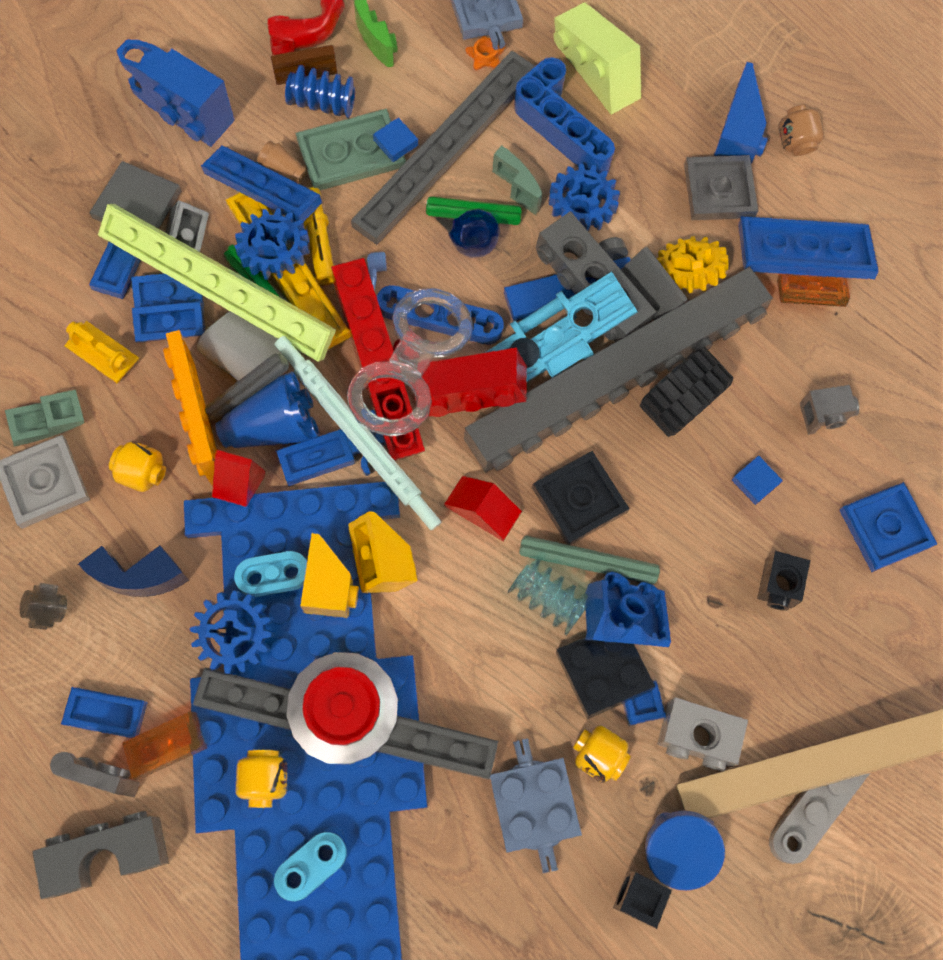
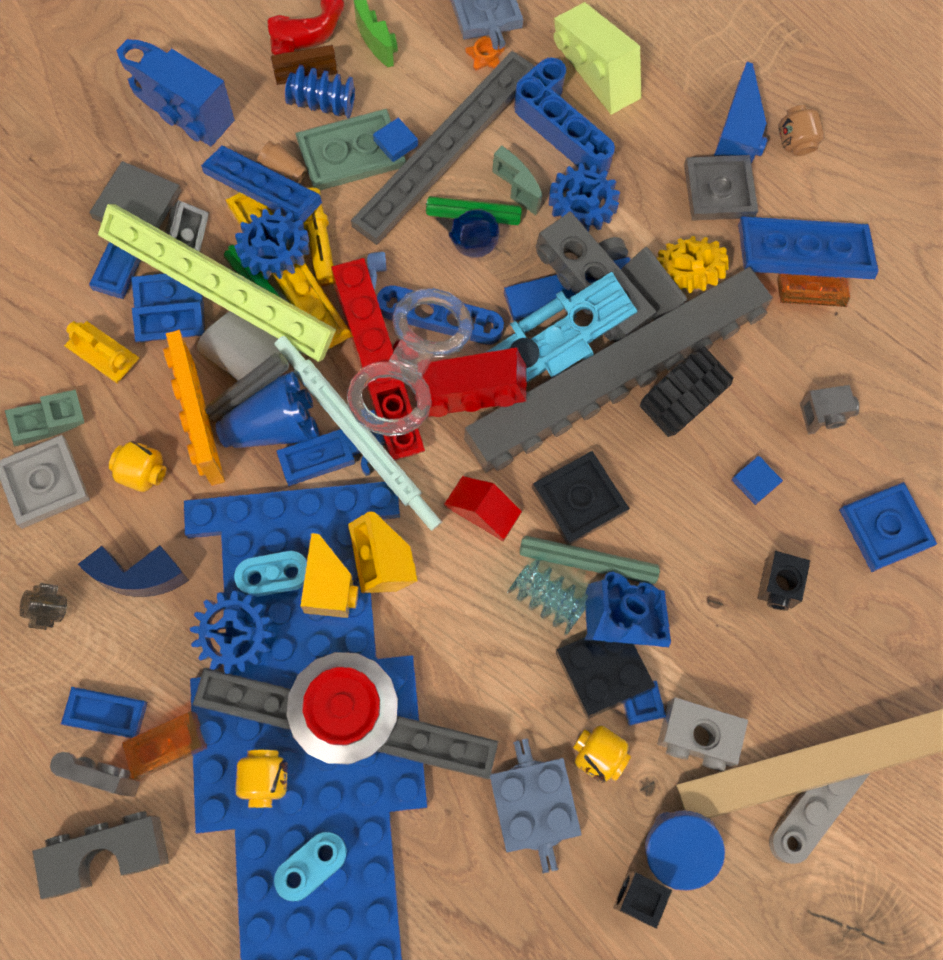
(235, 478): red slope -> none

